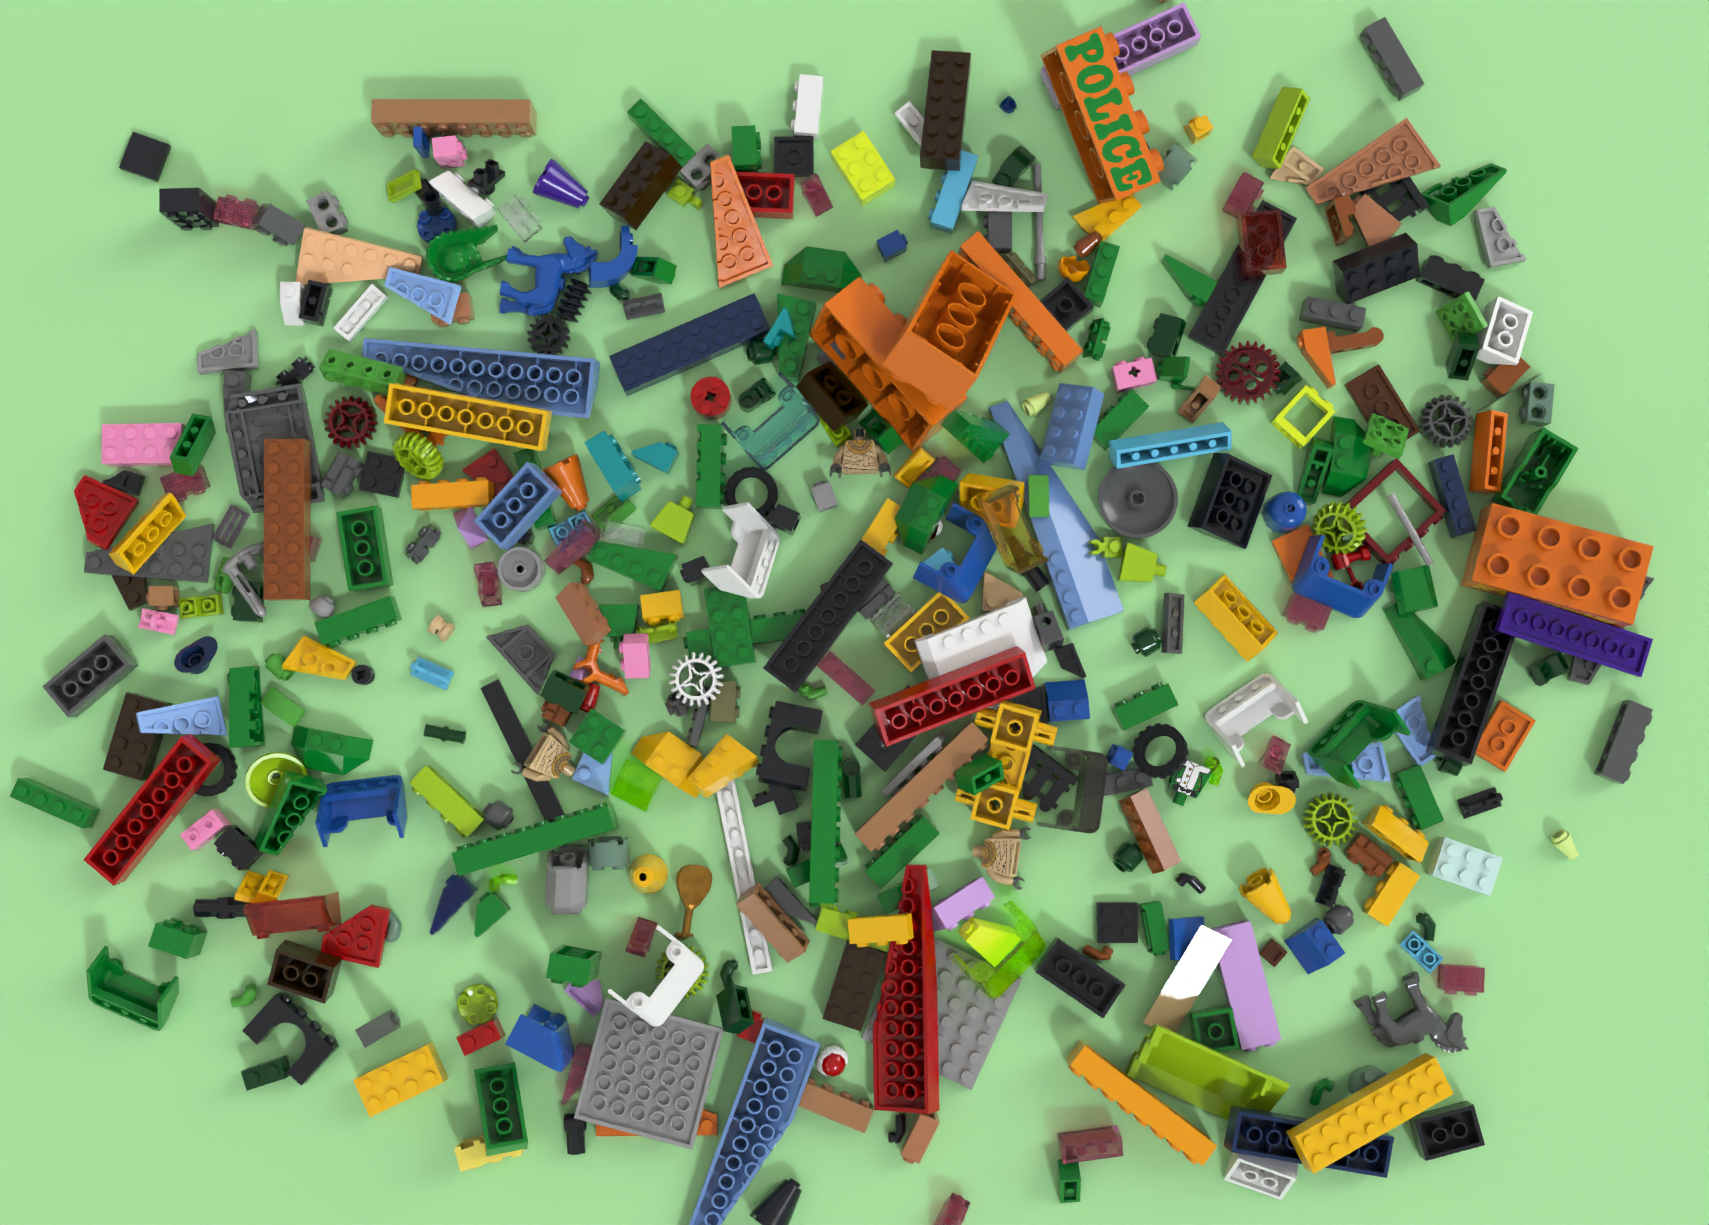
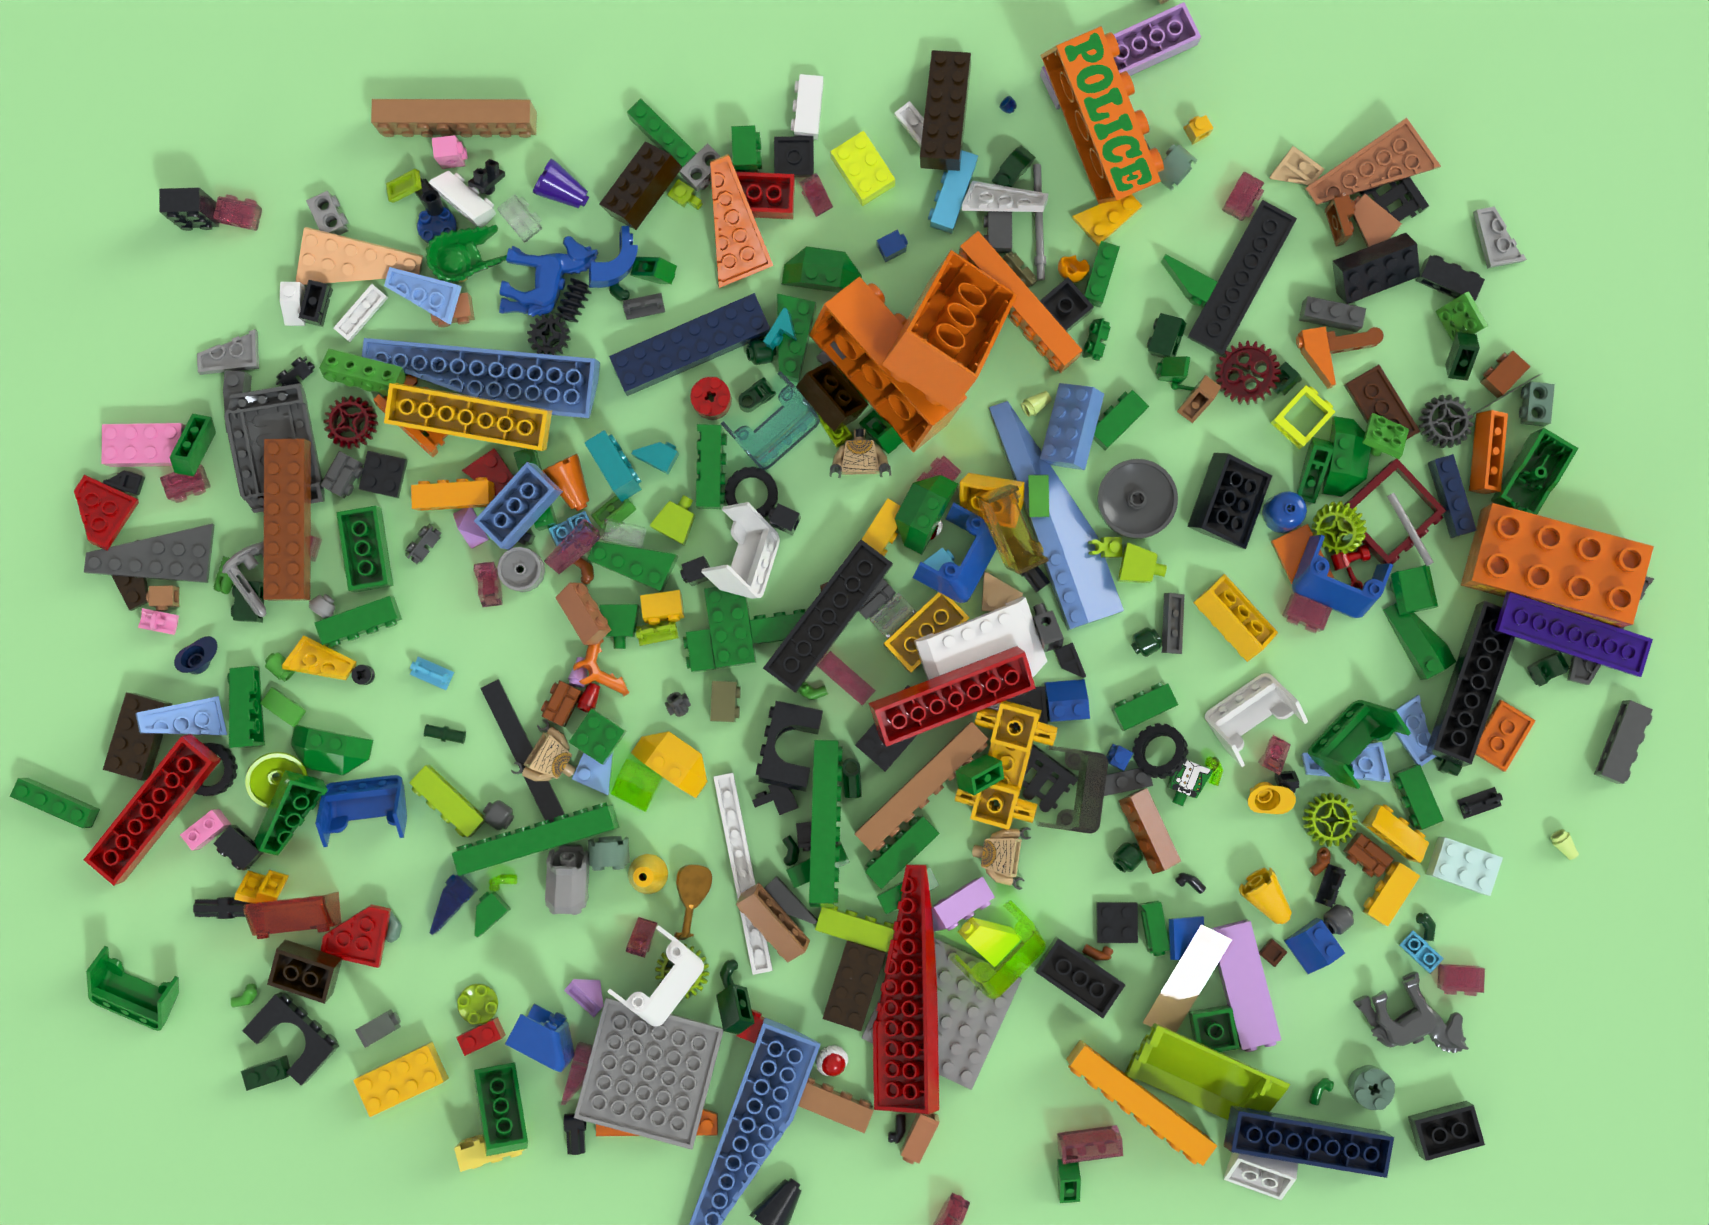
(90, 676): dark grey brick -> none
(145, 157): black tile -> none
(148, 534): yellow slope -> none
(177, 938): green brick -> none
(201, 606): lime slope -> none
(216, 537): tile -> none
(277, 224): dark grey brick -> none
(418, 456): lime gear -> none
(421, 142): blue tile -> none
(441, 628): tan wheel -> none
(525, 653): dark grey wing -> none
(565, 691): dark green brick -> none
(573, 965): green brick -> none
(636, 656): bright pink brick -> none
(689, 663): white gear -> none
(699, 717): dark grey plate -> none
(721, 766): yellow wedge -> none
(824, 496): light grey brick -> none
(880, 929): yellow brick -> none
(914, 467): yellow tile -> none
(919, 760): light grey wing -> none
(976, 433): green wedge -> none
(1087, 244): dark orange cone -> none
(1145, 374): bright pink brick -> none
(1170, 445): medium azure brick -> none
(1261, 243): clear red brick -> none
(1281, 127): lime brick -> none
(1369, 1112): yellow brick -> none
(1391, 59): dark grey brick -> none
(1456, 199): green wedge -> none
(1505, 334): white slope -> none

